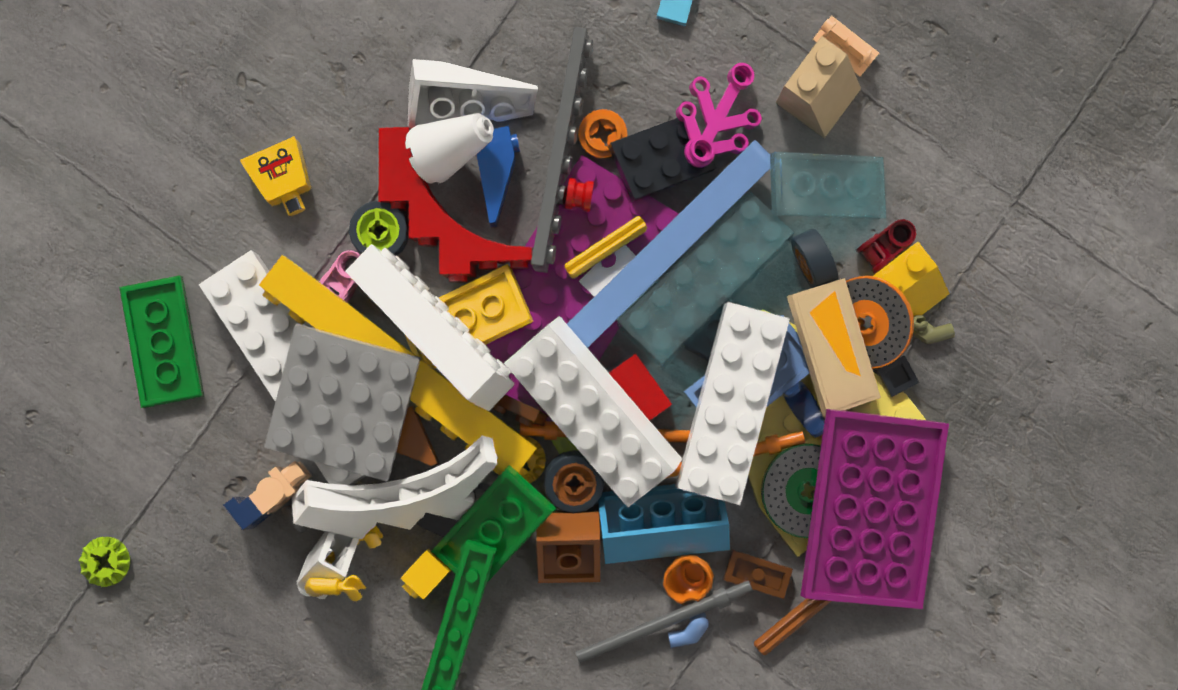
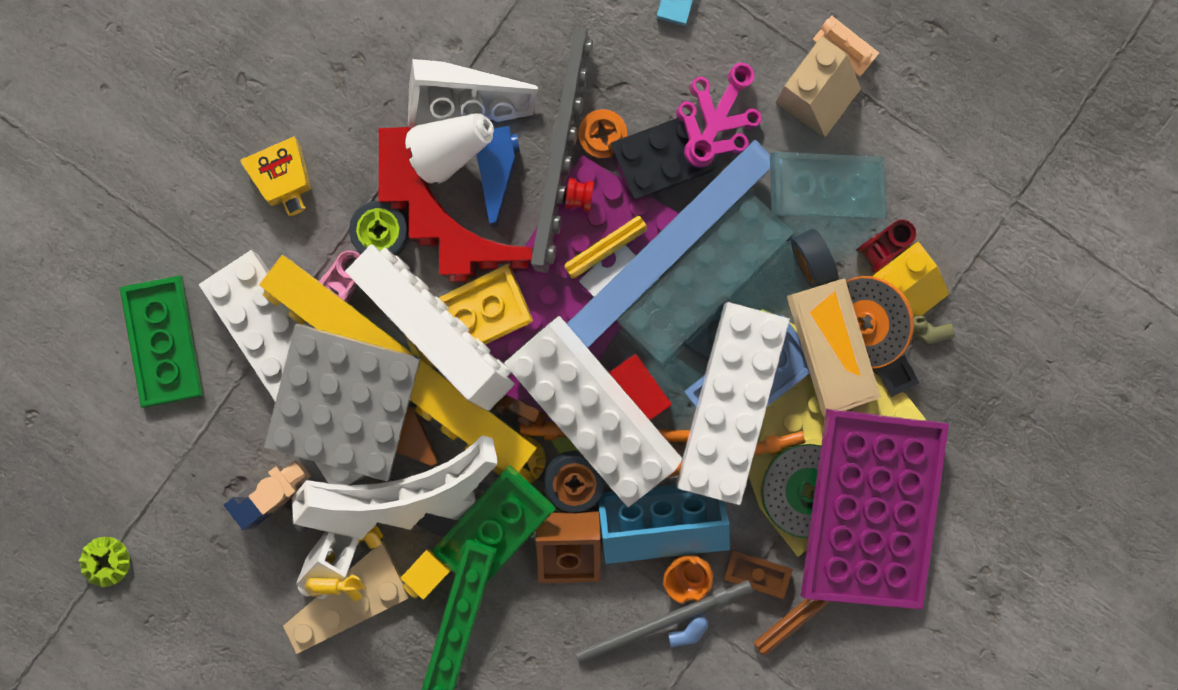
(337, 612): none -> tan wing
(805, 408): dark blue helmet -> none

